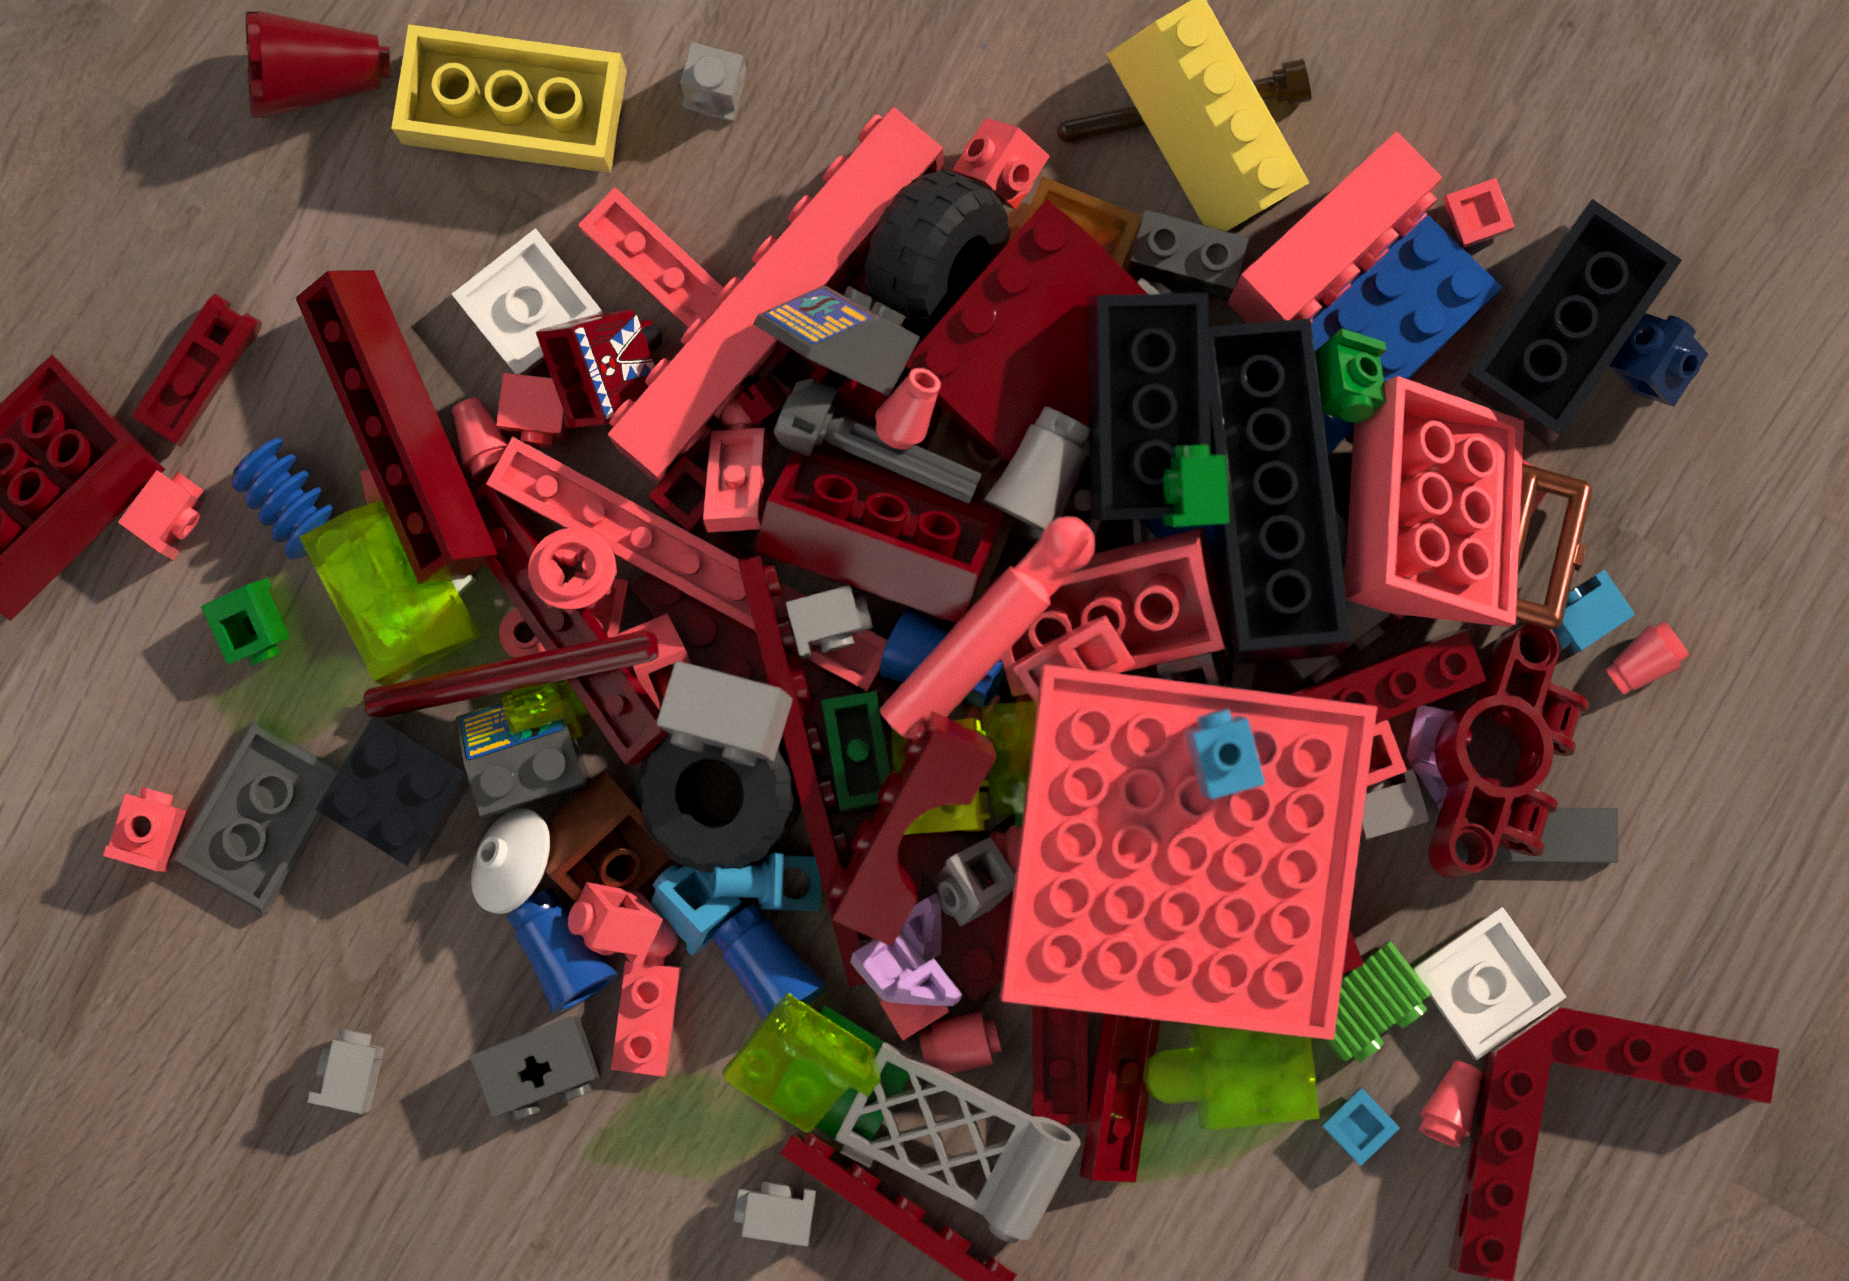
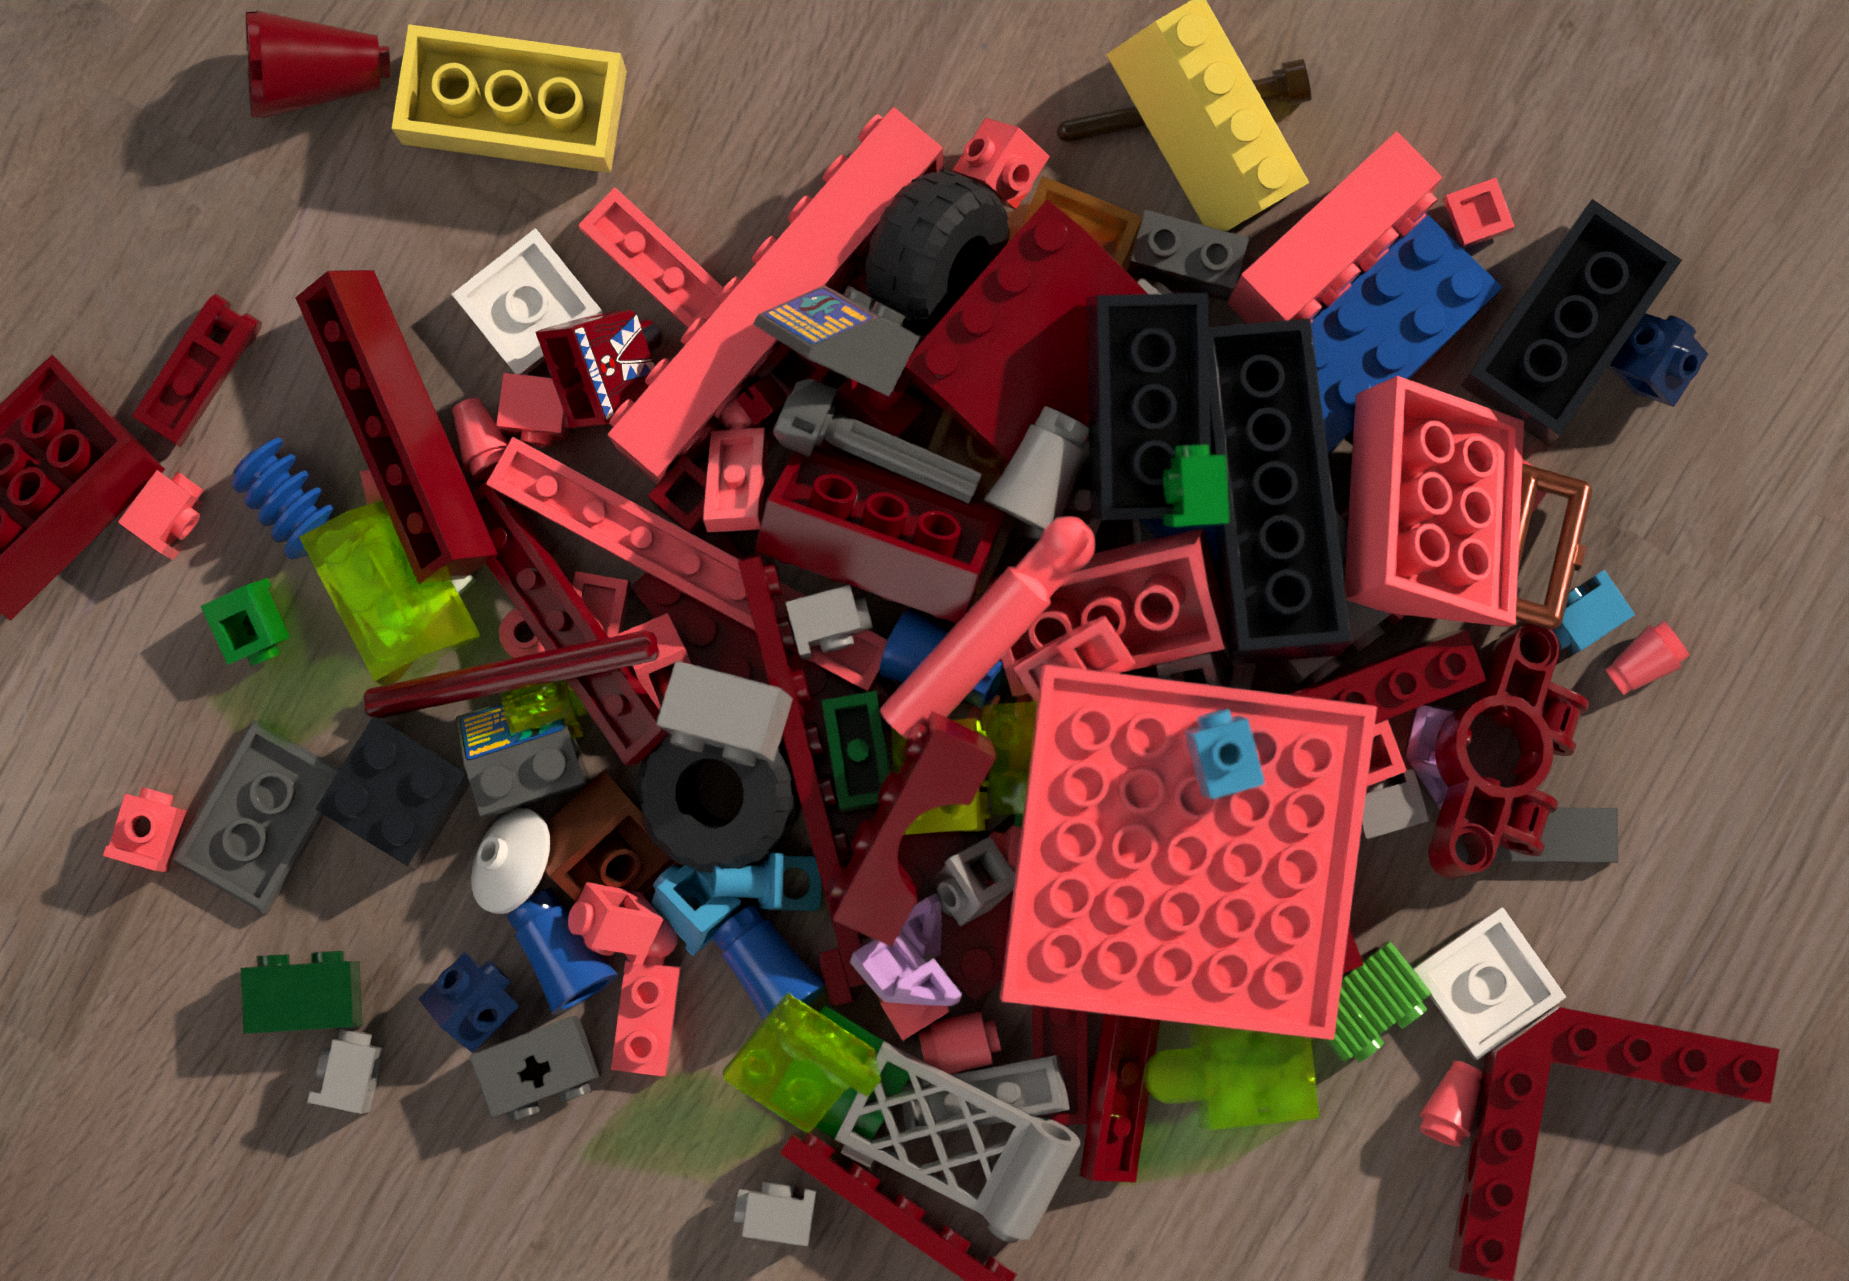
(301, 995): none -> dark green brick
(469, 1001): none -> dark blue brick
(568, 548): coral gear -> none
(713, 82): light grey brick -> none
(835, 978): none -> dark red tile
(908, 410): coral cone -> none
(1030, 1086): none -> light grey tile
(1351, 375): green brick -> none
(1360, 1126): dark azure plate -> none

